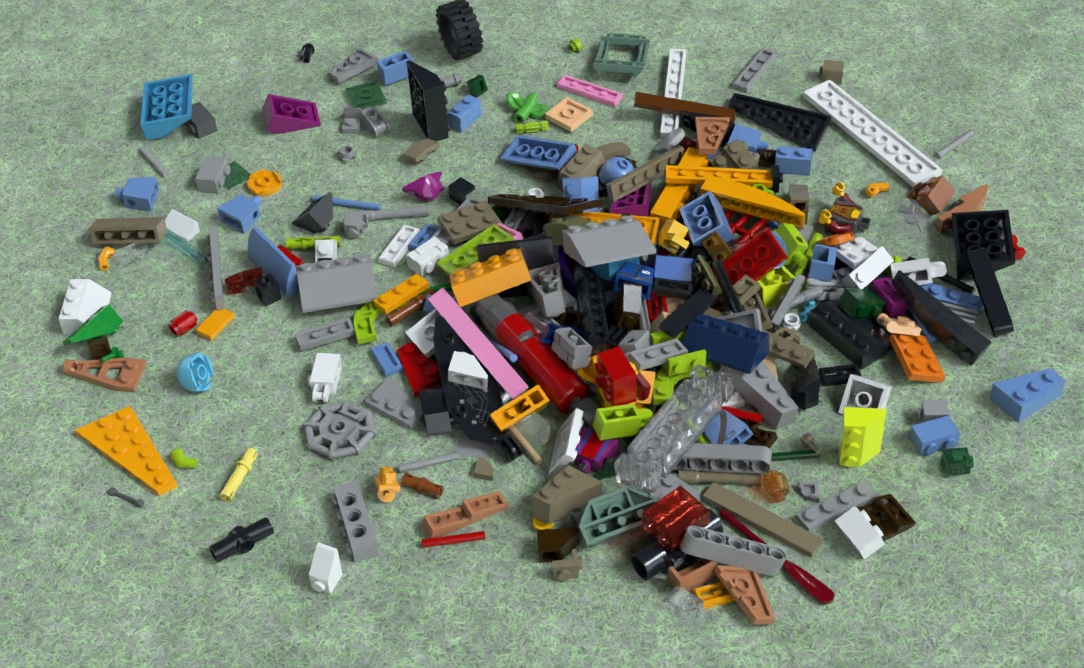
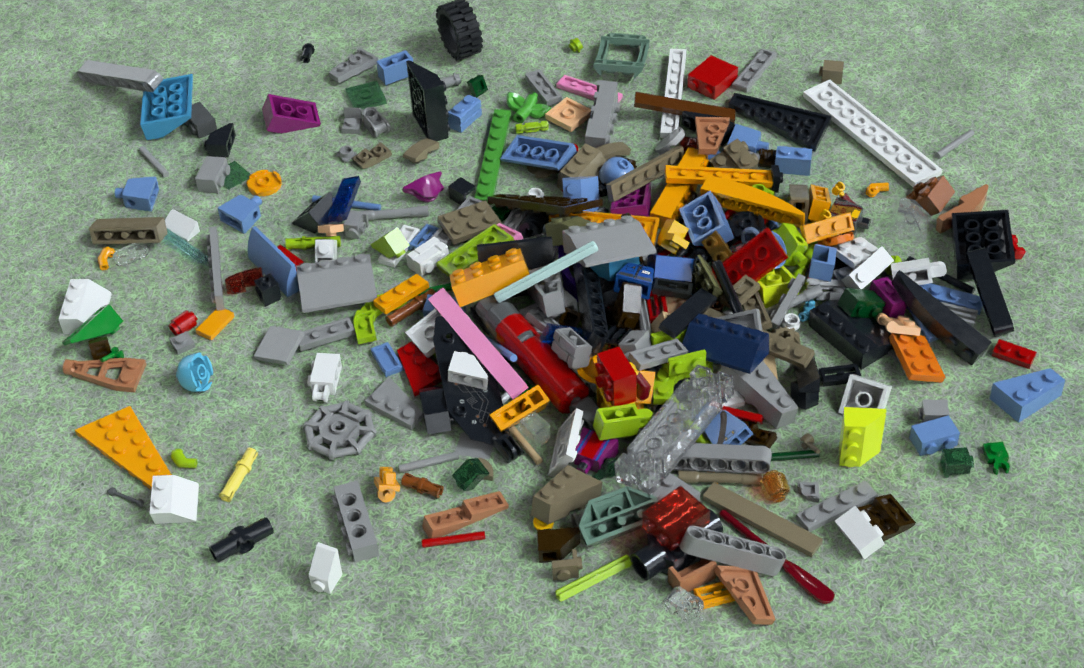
(120, 76): none -> light grey beam
(173, 500): none -> white slope
(182, 343): none -> light grey plate
(220, 141): none -> black slope
(279, 345): none -> light grey tile
(330, 229): none -> light nougat plate
(344, 199): none -> clear blue plate
(370, 158): none -> dark tan slope
(391, 244): none -> slope
(470, 474): none -> clear green brick
(493, 152): none -> bright green plate
(543, 87): none -> light grey plate
(546, 271): none -> light aqua axle
(593, 578): none -> lime axle
(603, 114): none -> light grey wedge
(712, 77): none -> red brick
(743, 220): none -> black tile
(748, 234): none -> sand blue tile
(818, 201): none -> light orange slope
(827, 227): none -> light orange tile
(996, 454): none -> green plate
(1014, 354): none -> red plate

